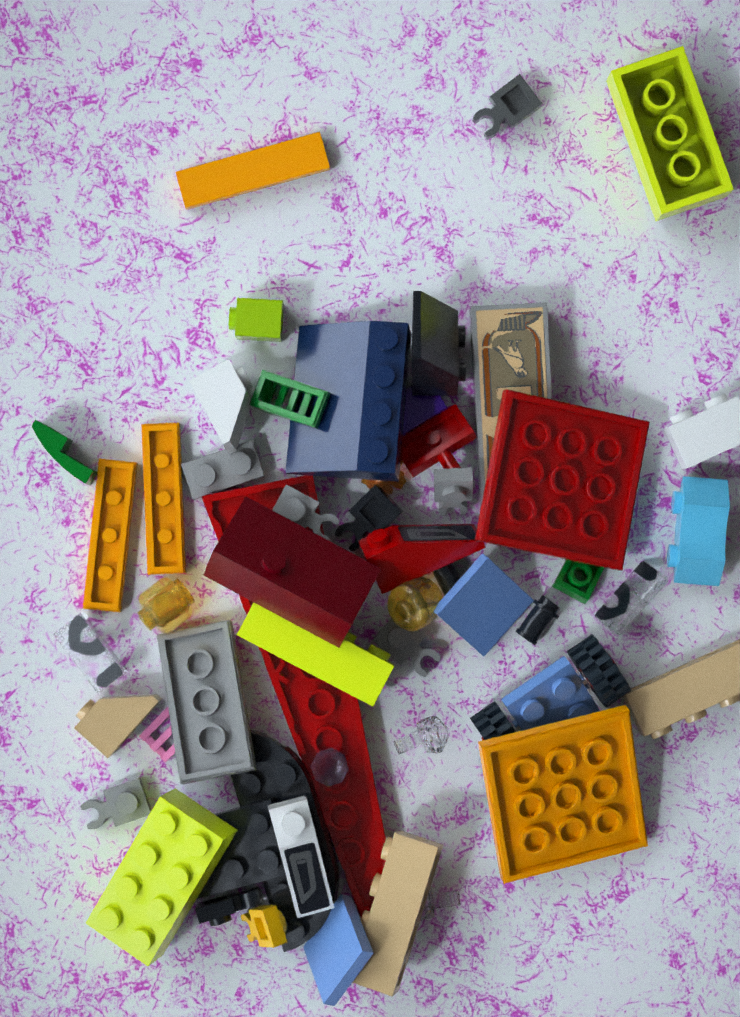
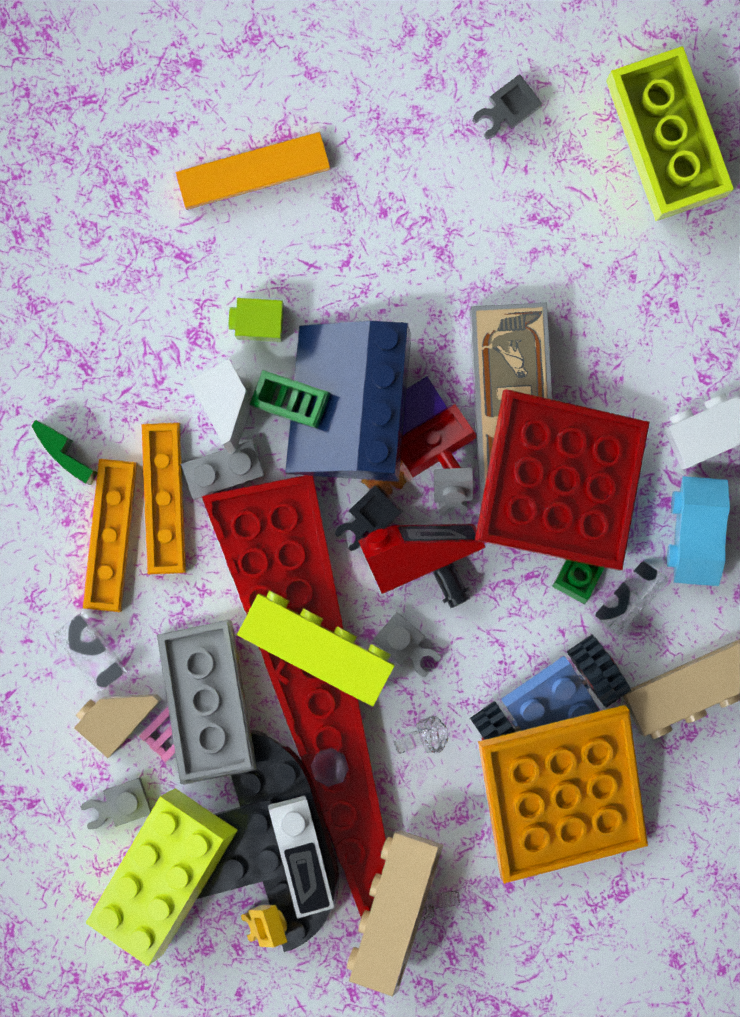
(165, 605): clear yellow head -> none
(219, 909): black plate -> none
(291, 571): dark red brick -> none
(302, 510): light grey plate -> none
(338, 950): medium blue tile -> none
(414, 603): clear yellow head -> none
(436, 347): black slope -> none
(483, 604): medium blue tile -> none
(538, 619): black pin -> none

